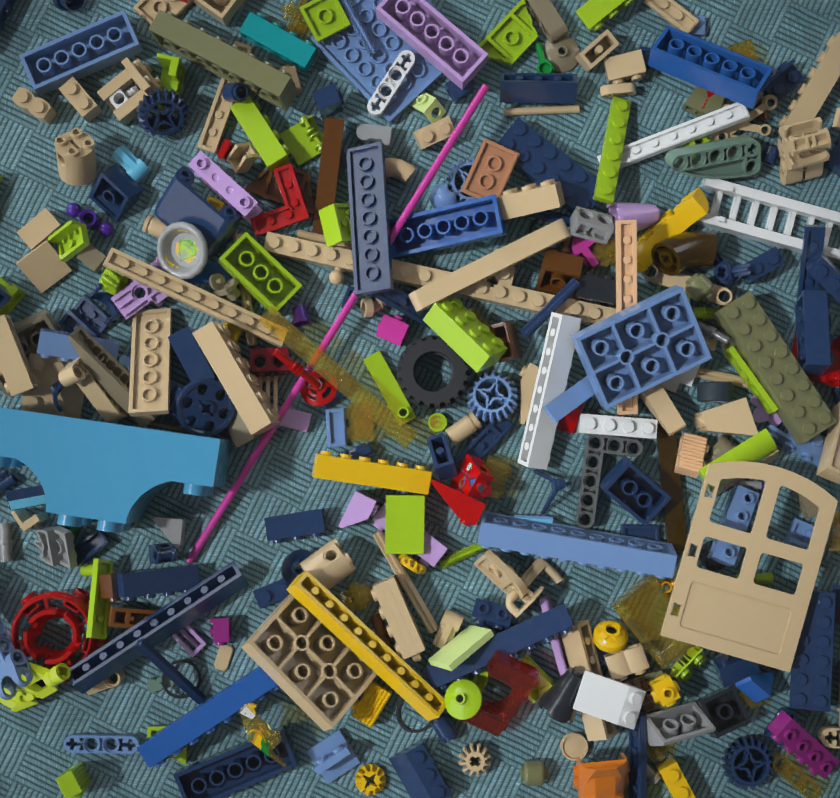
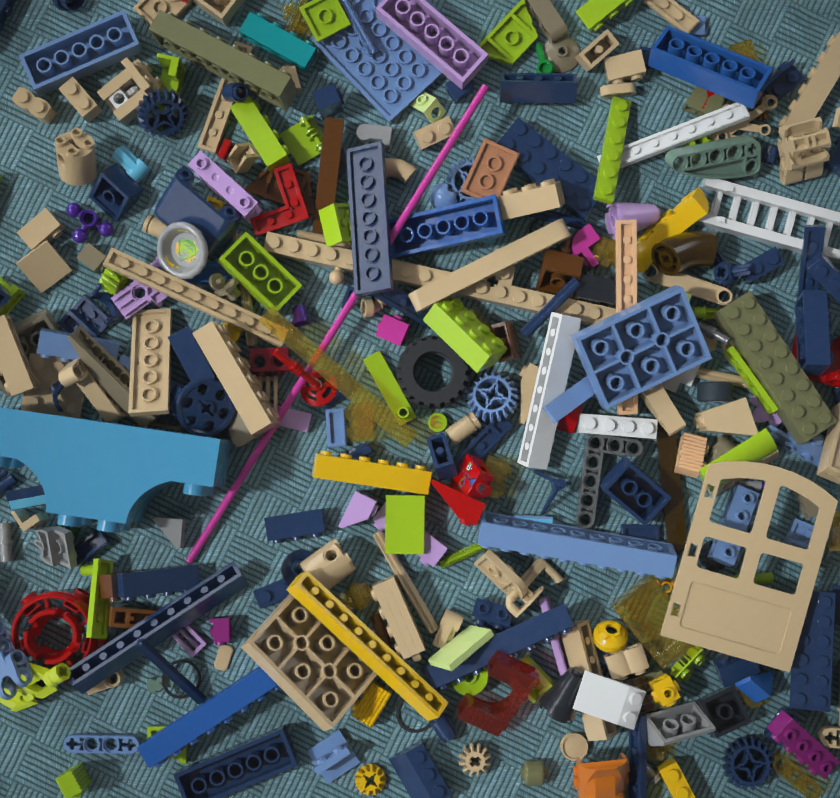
(70, 239): lime bracket -> none
(162, 553): dark blue piece -> none
(260, 733): clear yellow animal -> none
(394, 85): white beam -> none
(412, 564): yellow gear -> none
(471, 699): lime dish -> none
(541, 110): tan bar -> none
(591, 225): light grey brick -> none
(699, 287): olive head -> none

